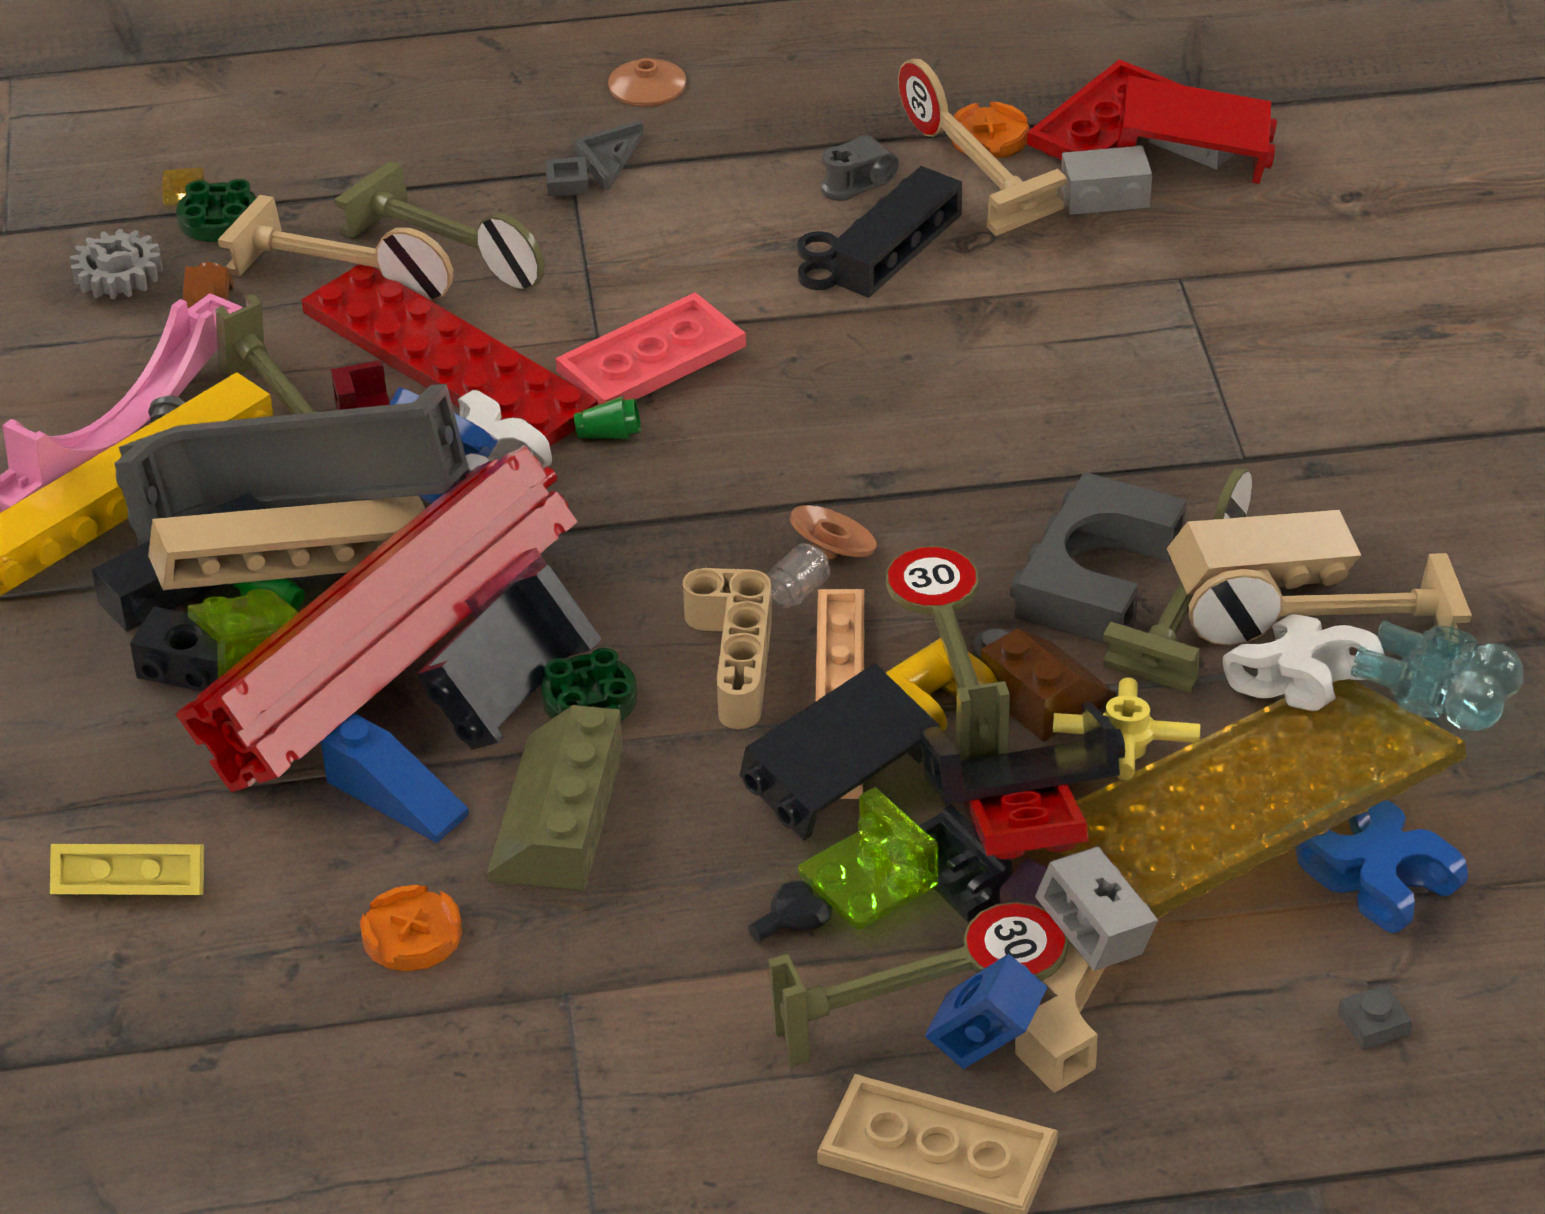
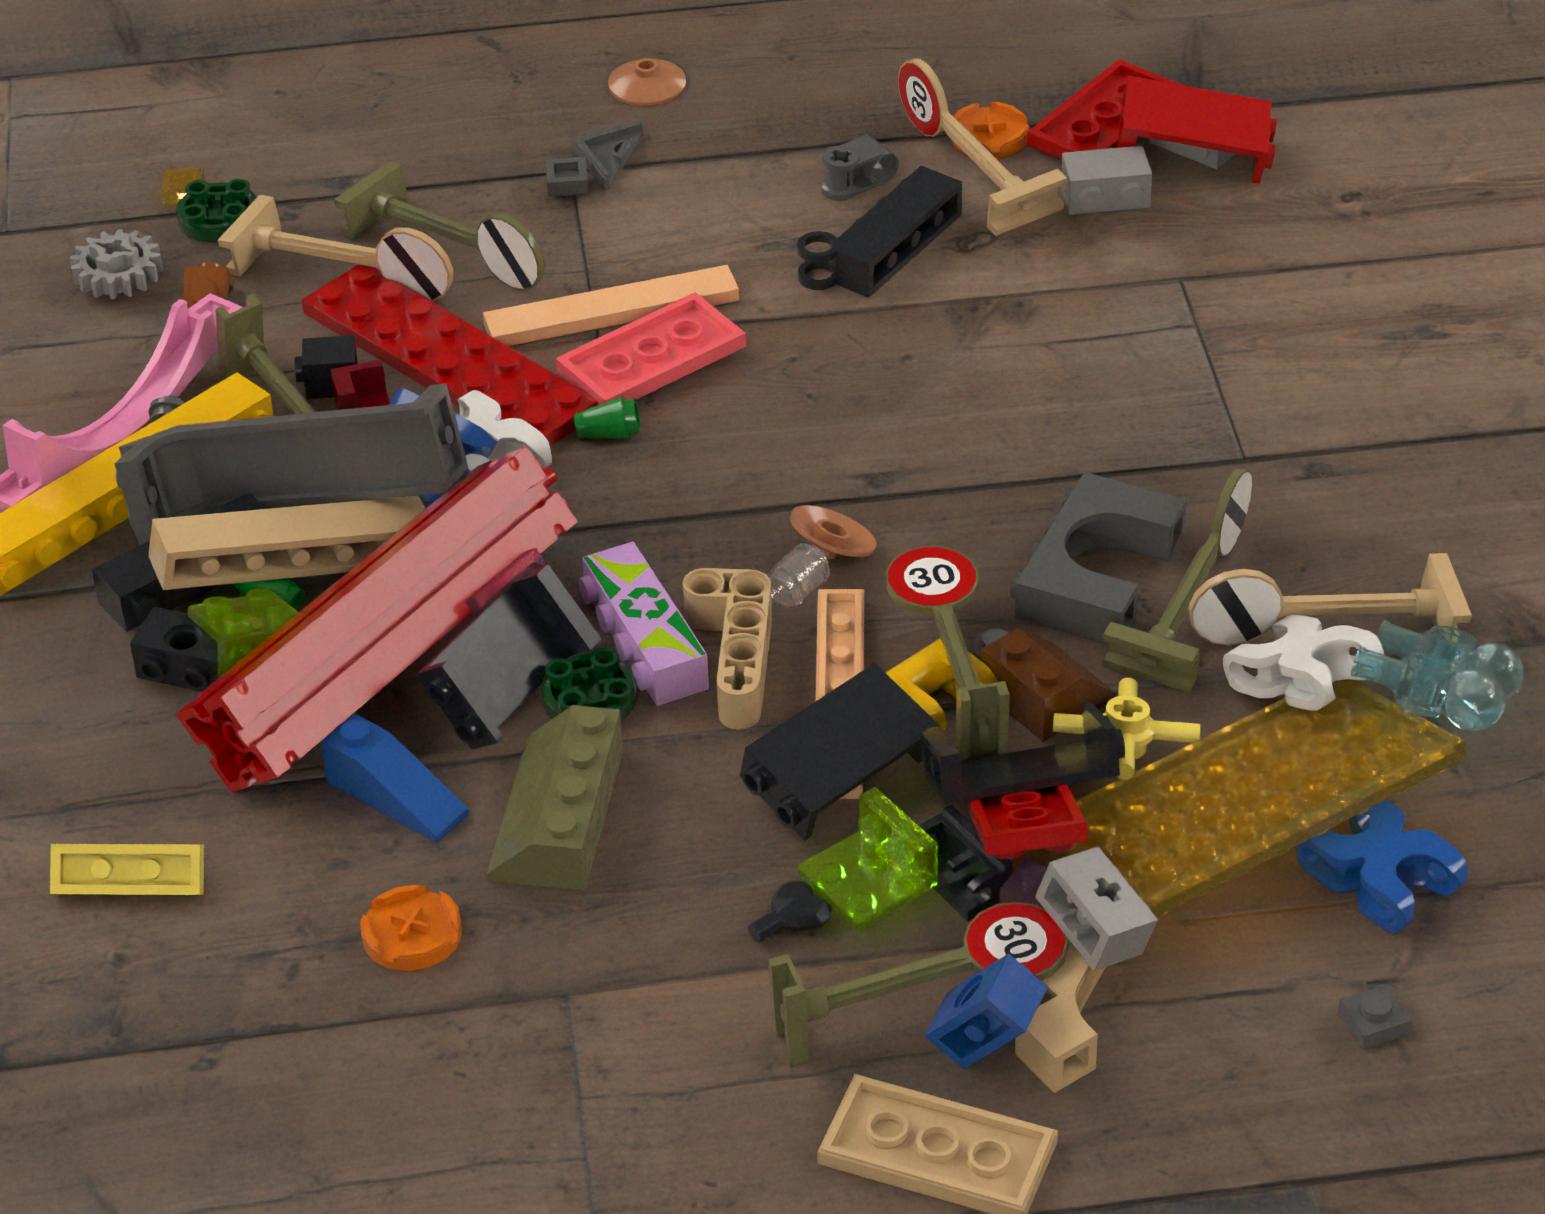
(318, 358): none -> black brick
(606, 306): none -> light nougat tile
(644, 624): none -> lavender brick
(1286, 547): tan brick -> none

